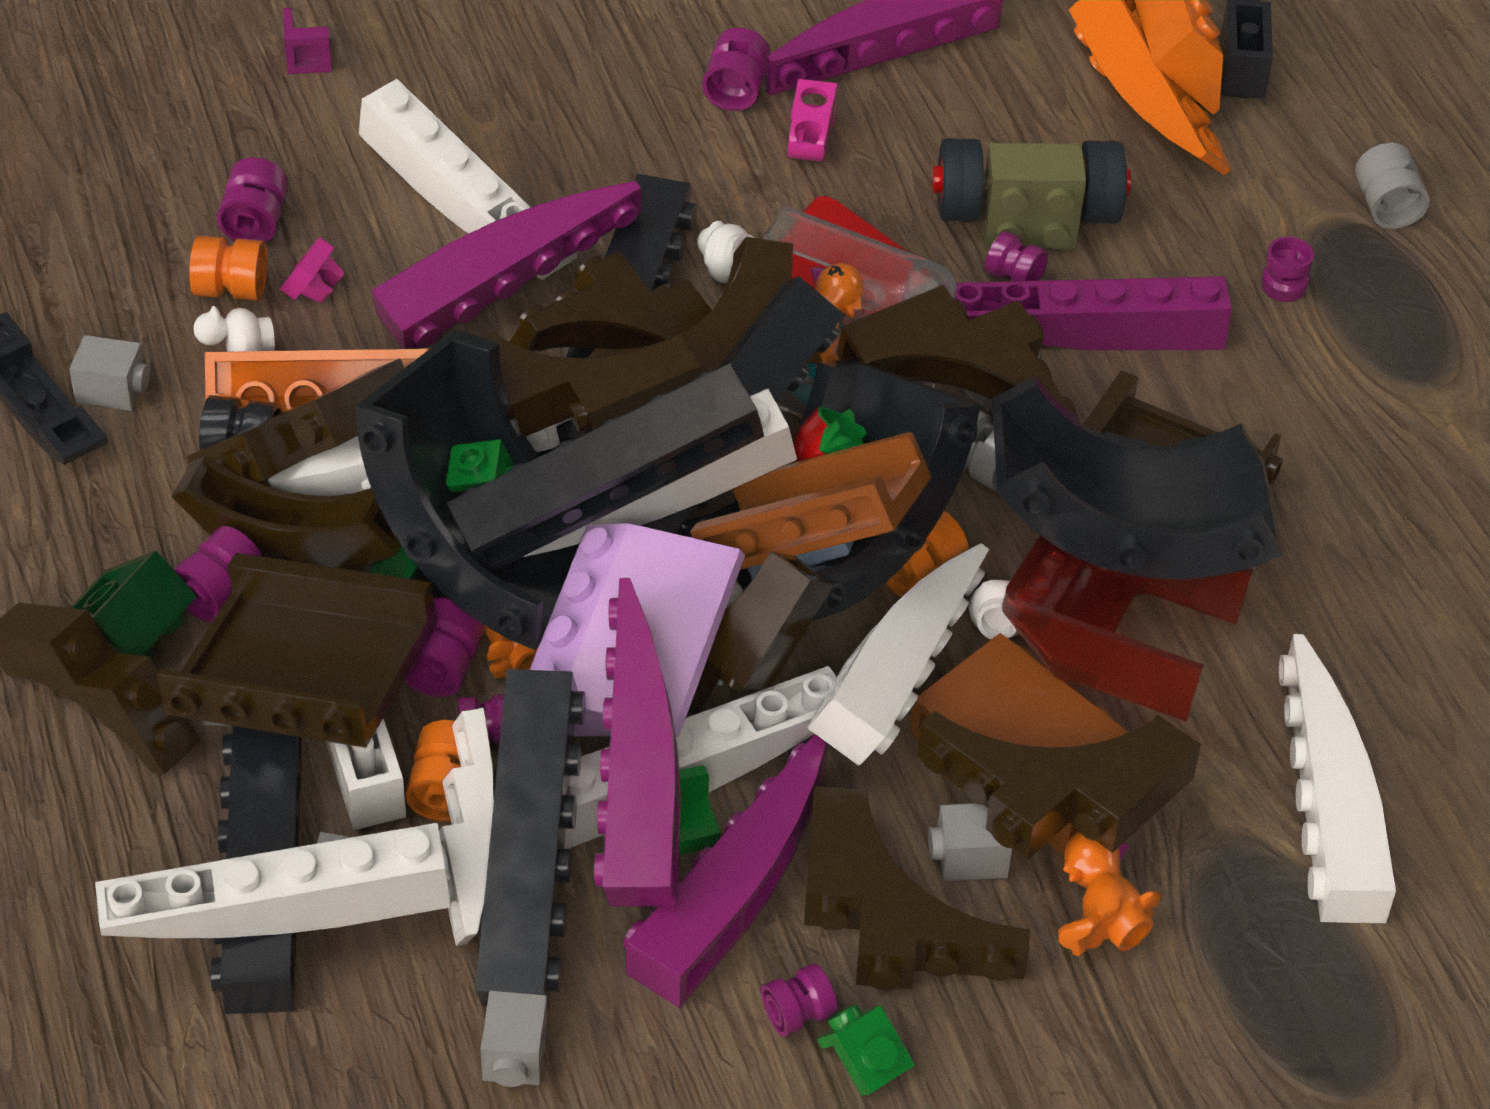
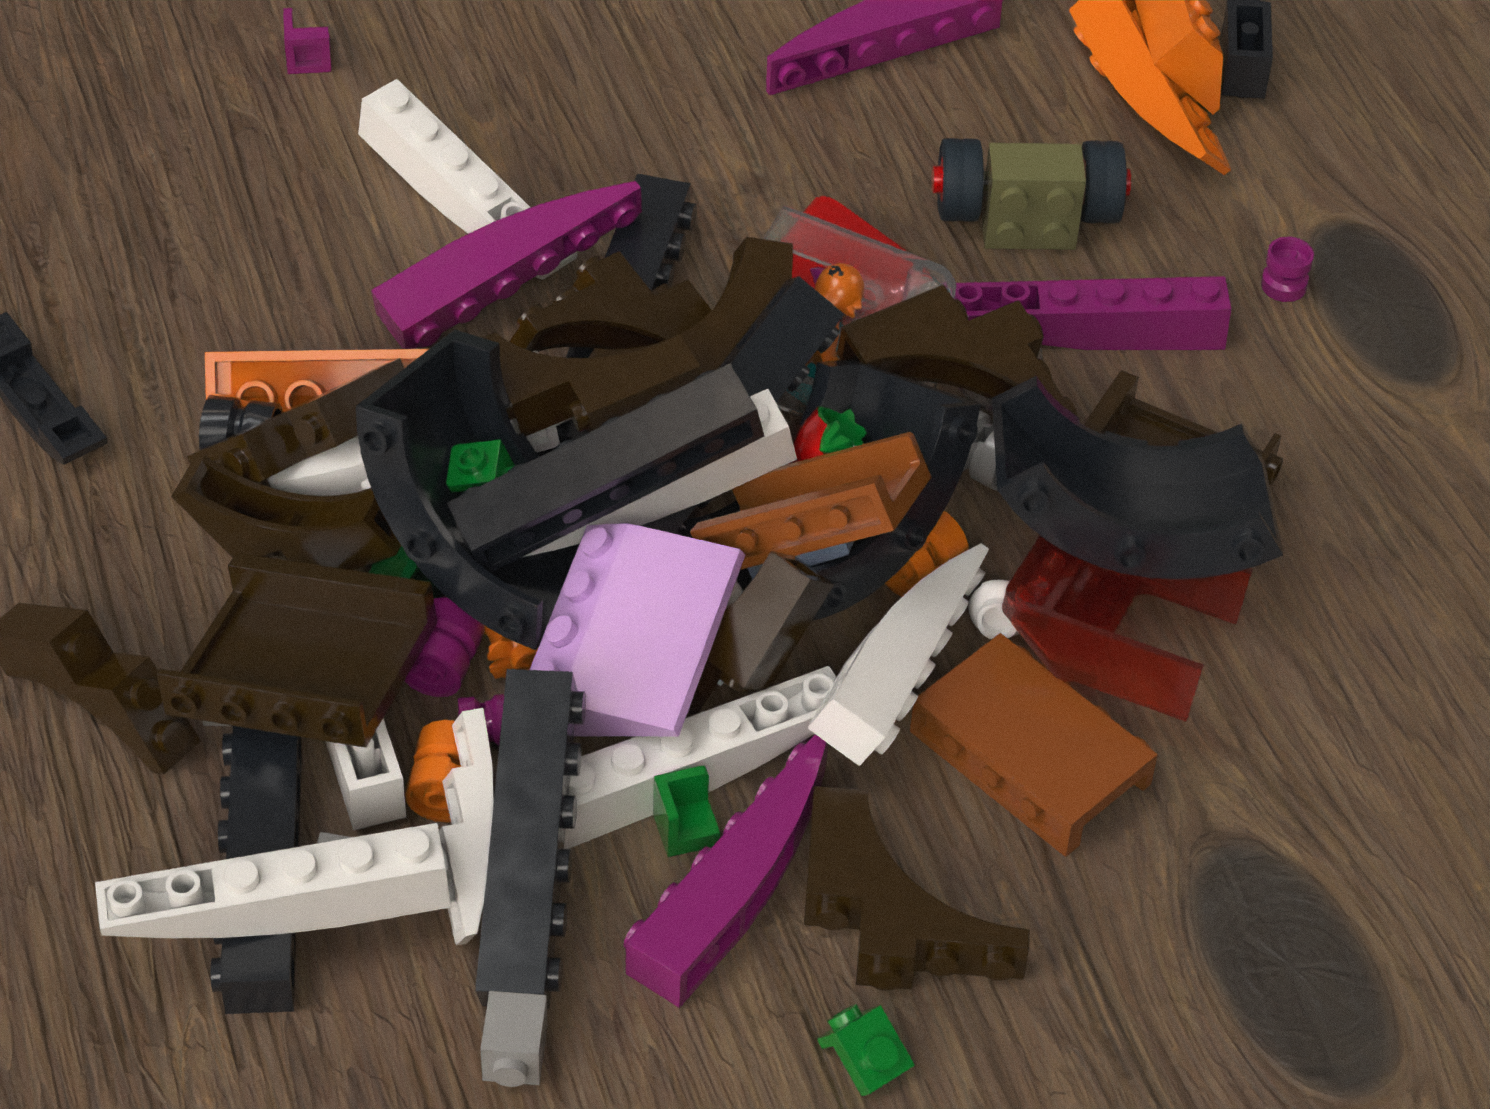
(108, 373): light grey brick -> none
(137, 603): dark green slope -> none
(208, 571): magenta wheel -> none
(224, 268): orange wheel -> none
(239, 328): white animal -> none
(253, 200): magenta wheel -> none
(309, 272): dark pink tile -> none
(640, 768): magenta slope -> none
(718, 245): white animal -> none
(736, 69): magenta wheel -> none
(799, 1000): magenta wheel -> none
(812, 123): dark pink leg -> none
(966, 846): light grey brick -> none
(1014, 260): magenta wheel -> none
(1037, 791): dark brown arch -> none
(1110, 903): orange animal -> none
(1337, 793): white slope -> none
(1392, 185): light grey wheel -> none

